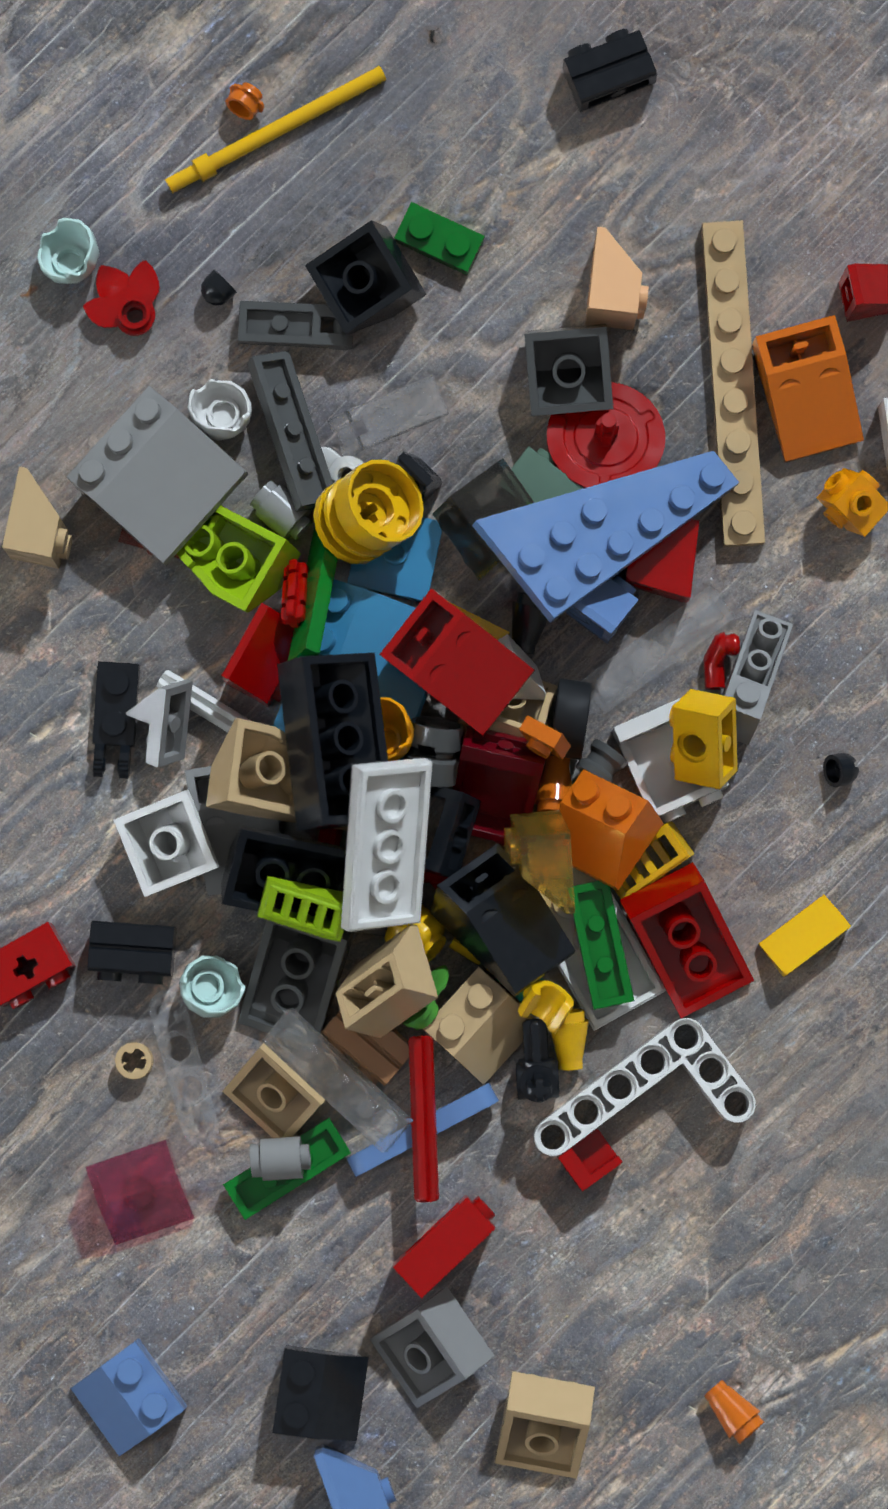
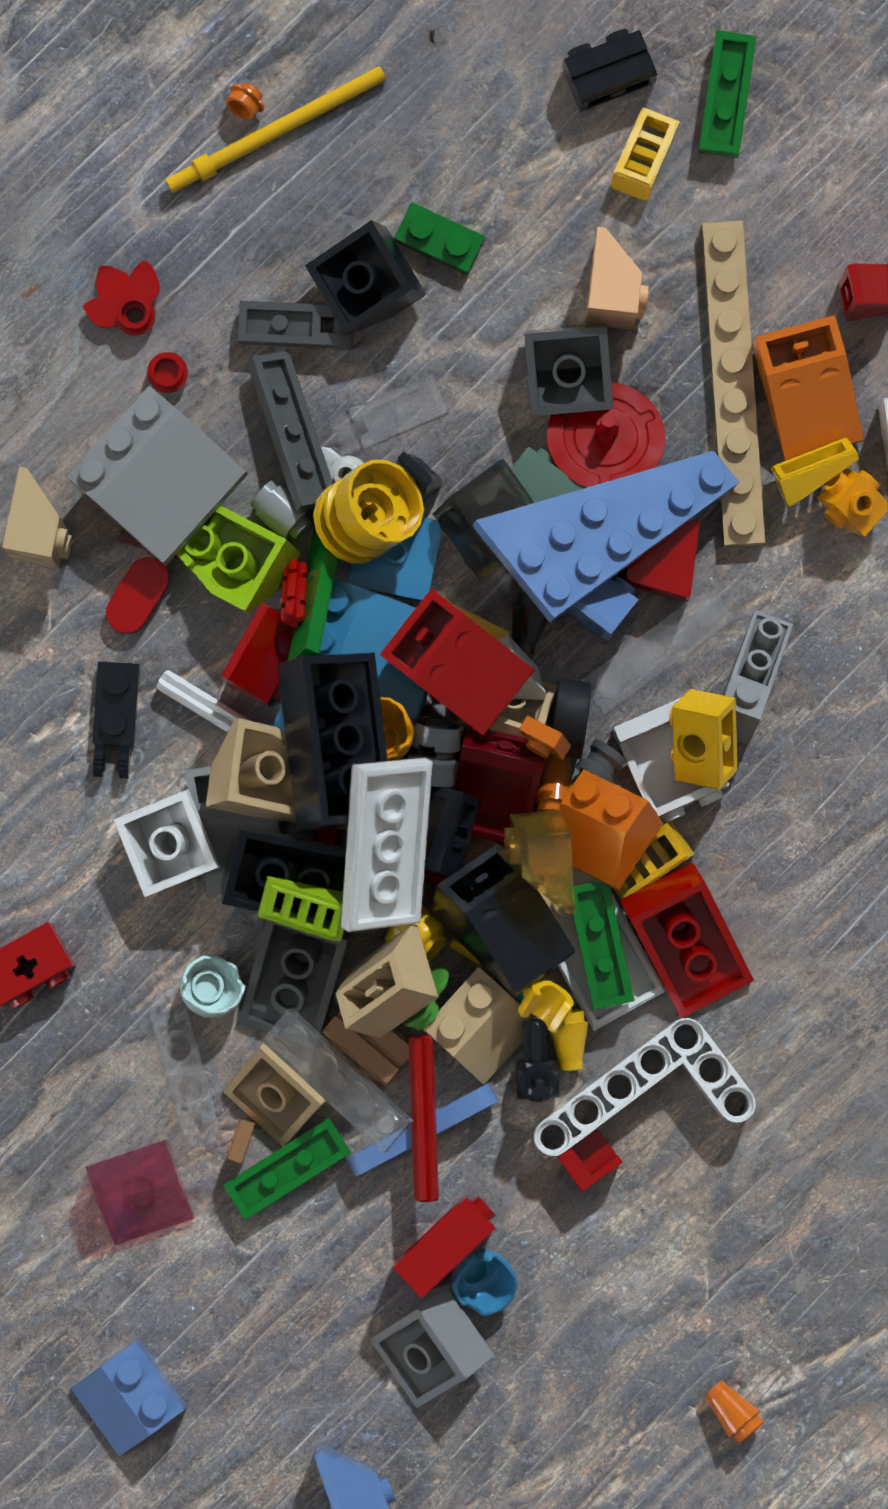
(68, 252): light aqua hair -> none
(131, 1048): tan bush -> none
(133, 950): black brick -> none
(137, 595): none -> red tile
(167, 372): none -> red plate
(168, 718): light grey slope -> none
(216, 289): black hinge -> none
(220, 409): white hair -> none
(241, 1140): none -> medium nougat tile
(279, 1158): light grey brick -> none
(320, 1394): black slope -> none
(484, 1282): none -> dark azure hair
(545, 1424): tan slope -> none
(637, 178): none -> yellow slope
(714, 659): red arm -> none
(727, 94): none -> green plate
(804, 935): yellow slope -> none
(811, 470): none -> yellow slope
(840, 769): black hinge -> none

